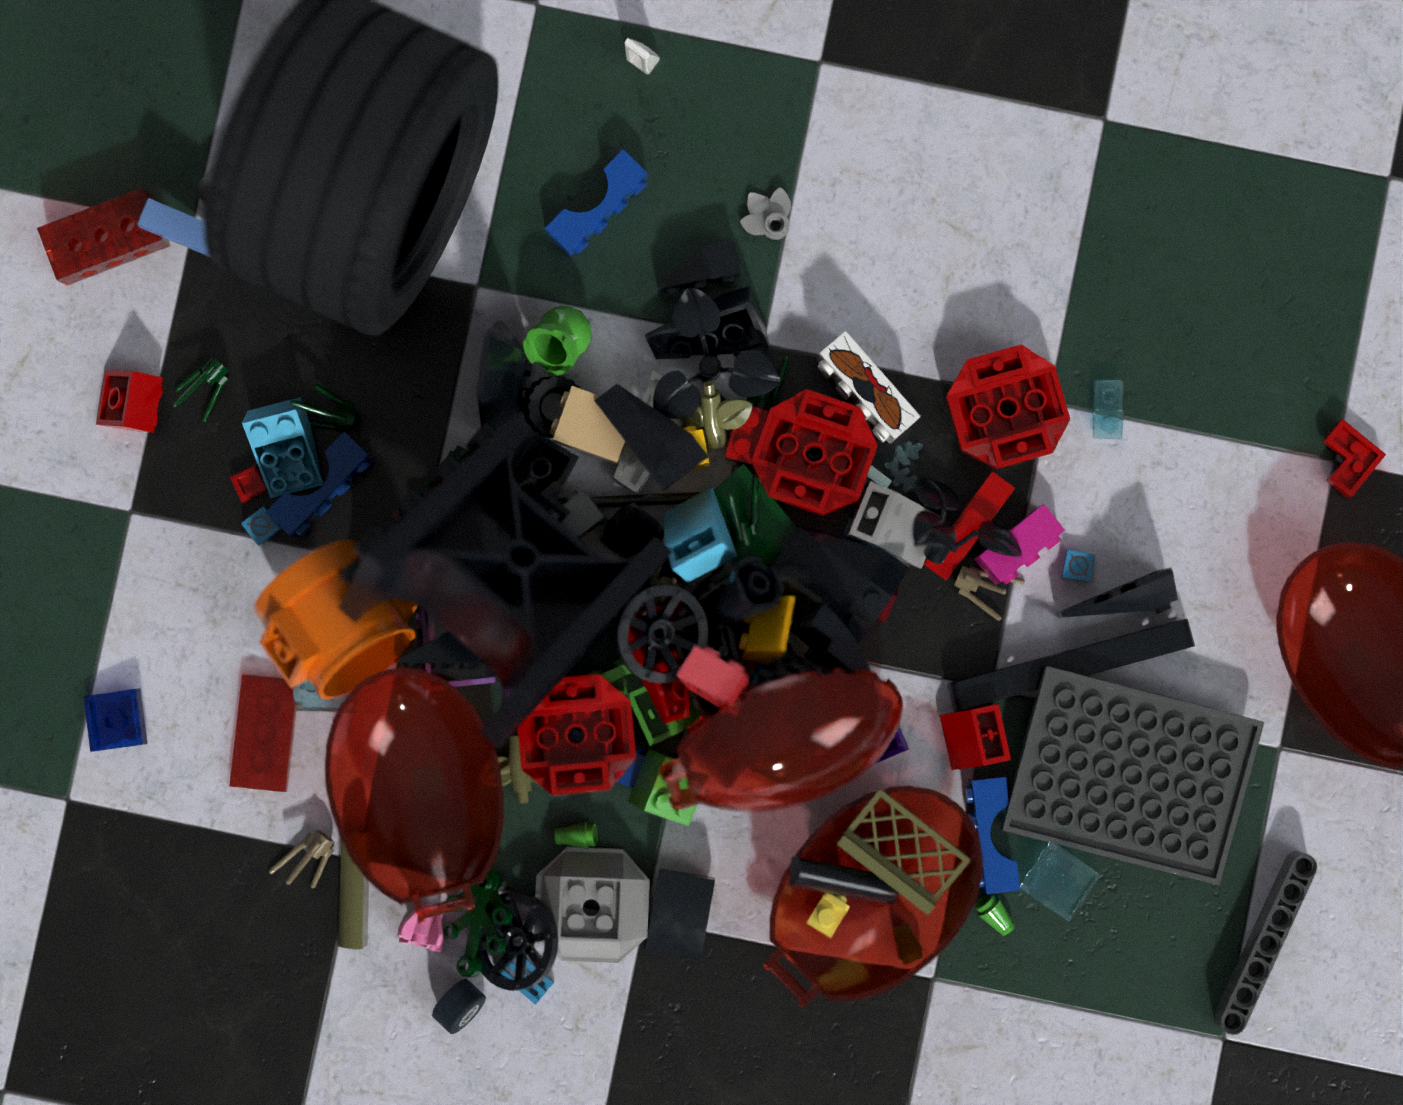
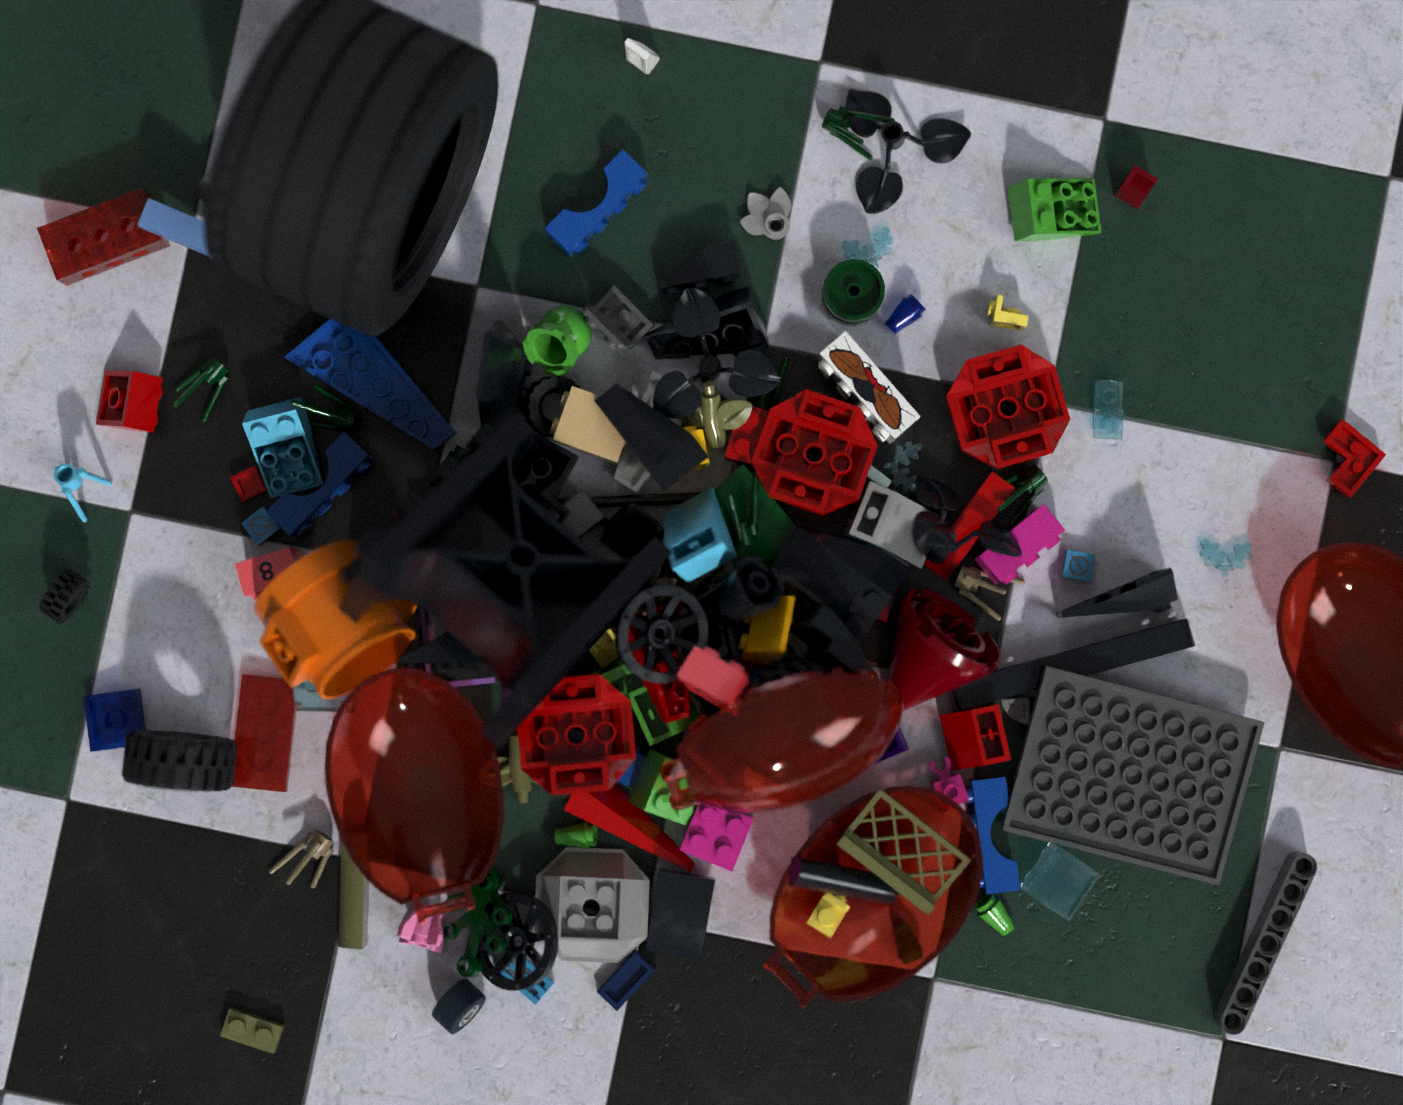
(64, 596): none -> black tyre
(71, 479): none -> medium azure plant
(179, 760): none -> black tyre
(252, 1030): none -> olive plate
(260, 571): none -> coral brick
(371, 377): none -> blue wing
(604, 649): none -> bracket
(616, 815): none -> red wedge
(618, 319): none -> dark grey bracket
(626, 980): none -> dark blue tile
(716, 835): none -> dark pink brick
(838, 124): none -> dark green plant
(862, 278): none -> dark green wheel
(879, 250): none -> clear light blue animal
(882, 189): none -> black plant
(905, 313): none -> clear blue cone
(937, 648): none -> dark red cone
(947, 783): none -> dark pink brick
(1008, 319): none -> light yellow bracket
(1017, 708): none -> light grey tile
(1031, 481): none -> dark green plant
(1053, 209): none -> bright green slope
(1135, 186): none -> dark red panel
(1216, 559): none -> clear light blue animal

